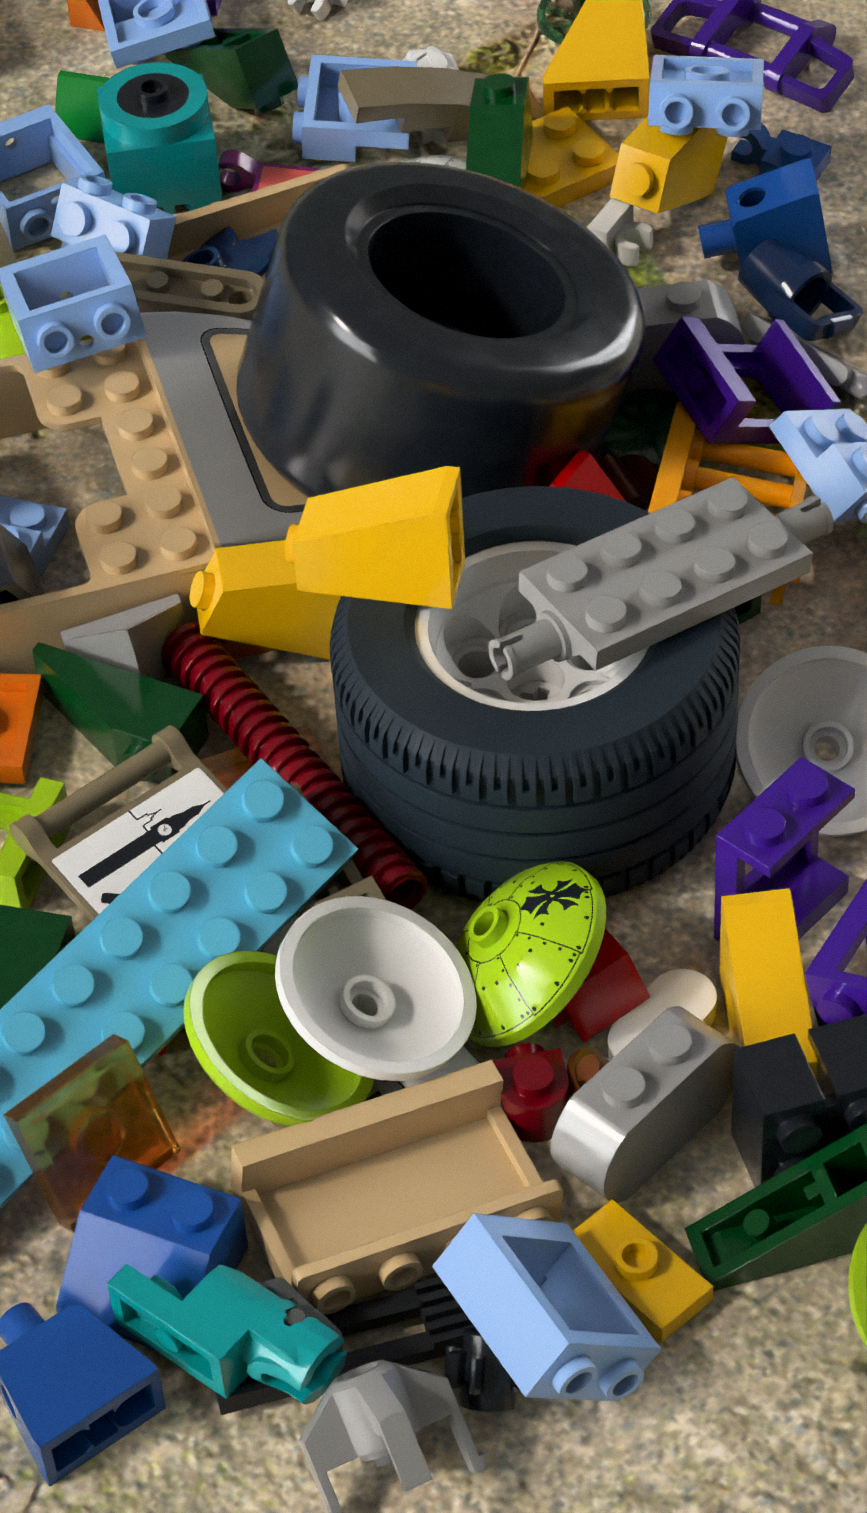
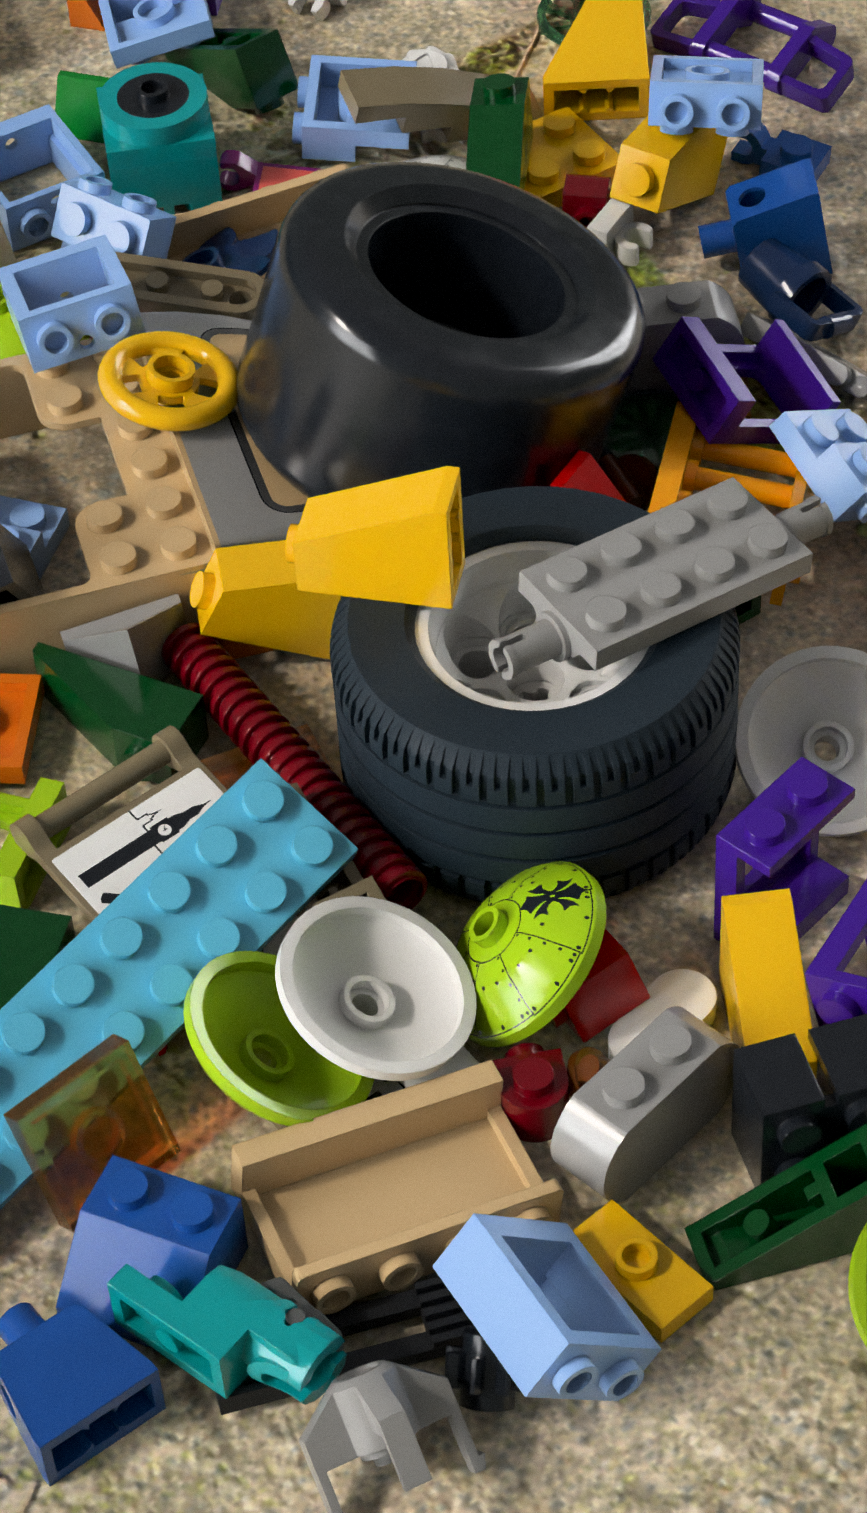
(168, 380): none -> yellow plate
(585, 196): none -> dark red plate

